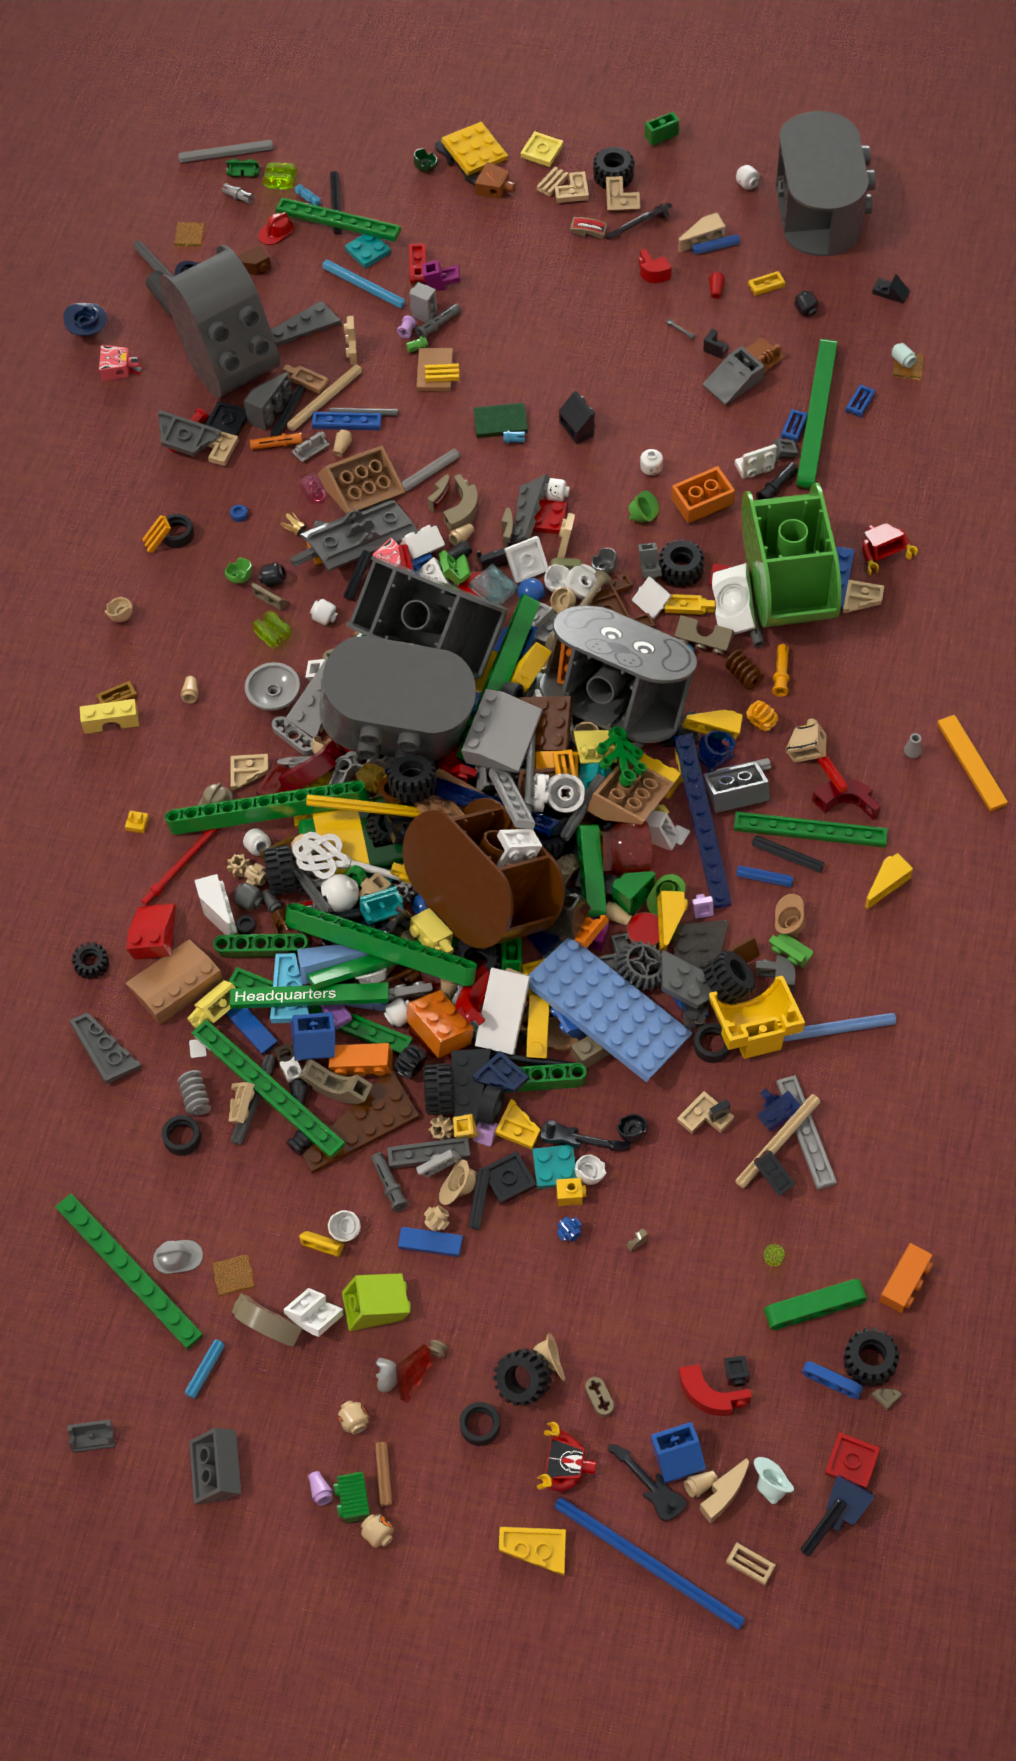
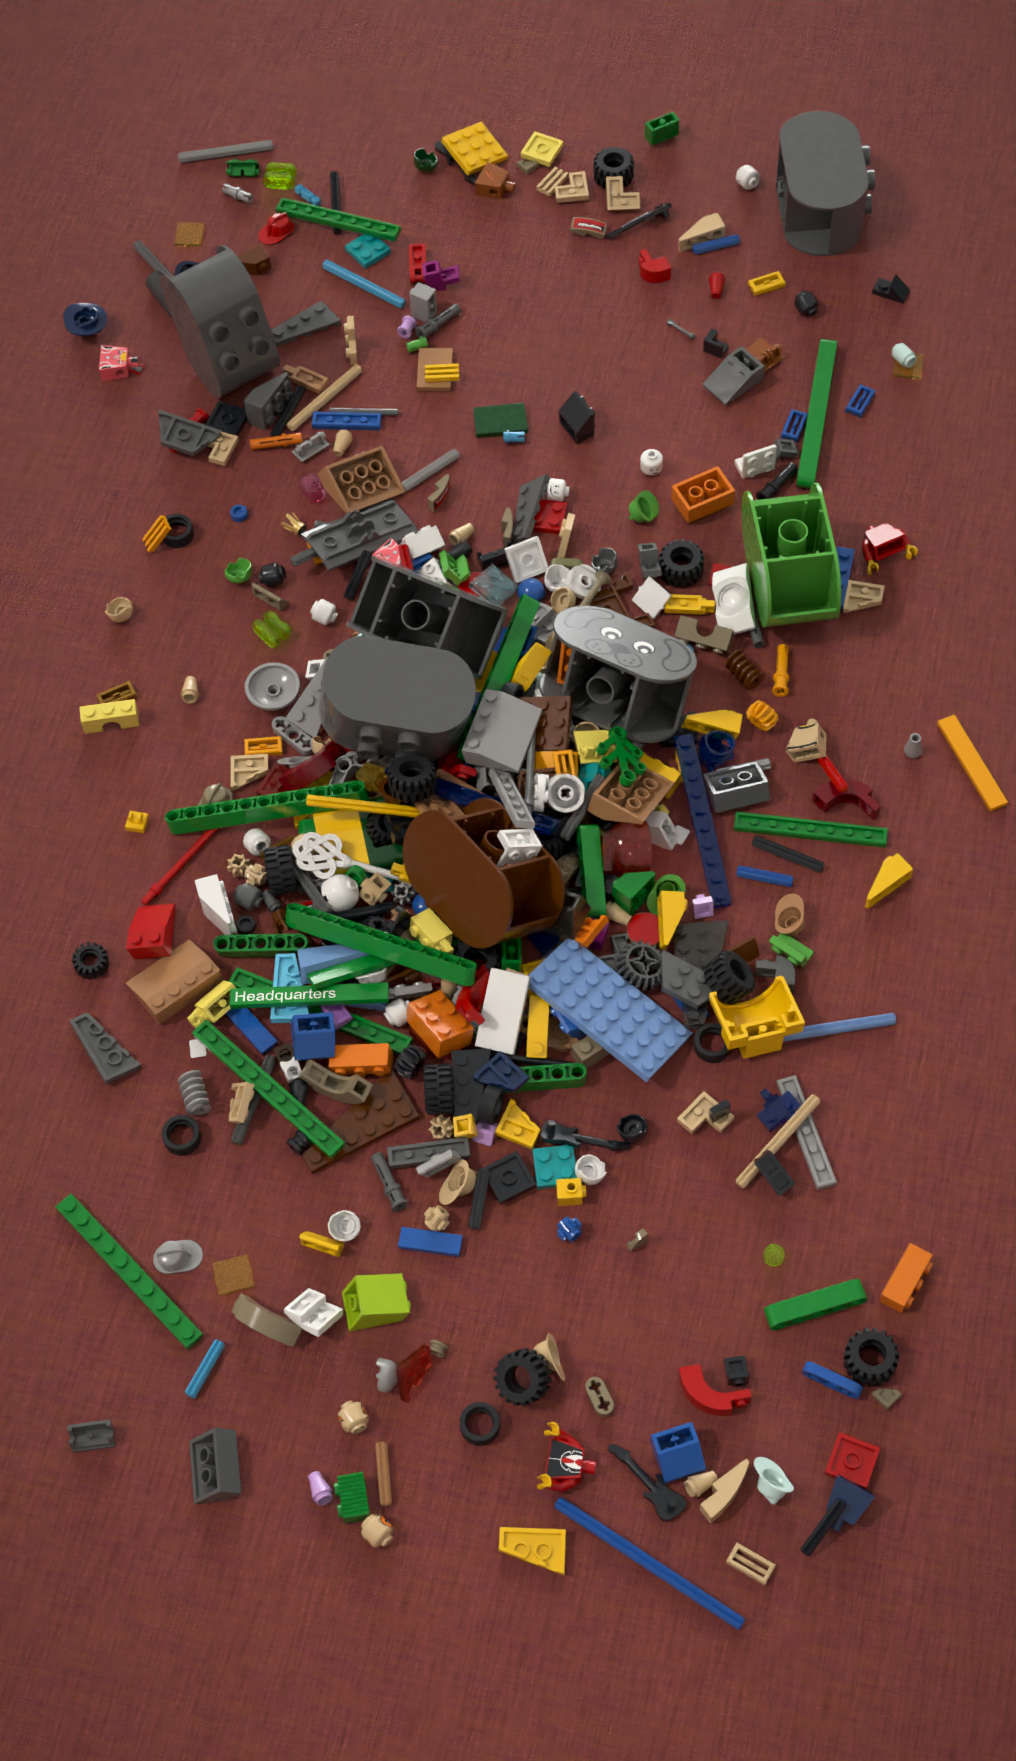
(263, 748): none -> light orange tile
(380, 905): teal hinge -> none
(467, 509): dark tan arch -> none
(527, 166): none -> dark tan tile

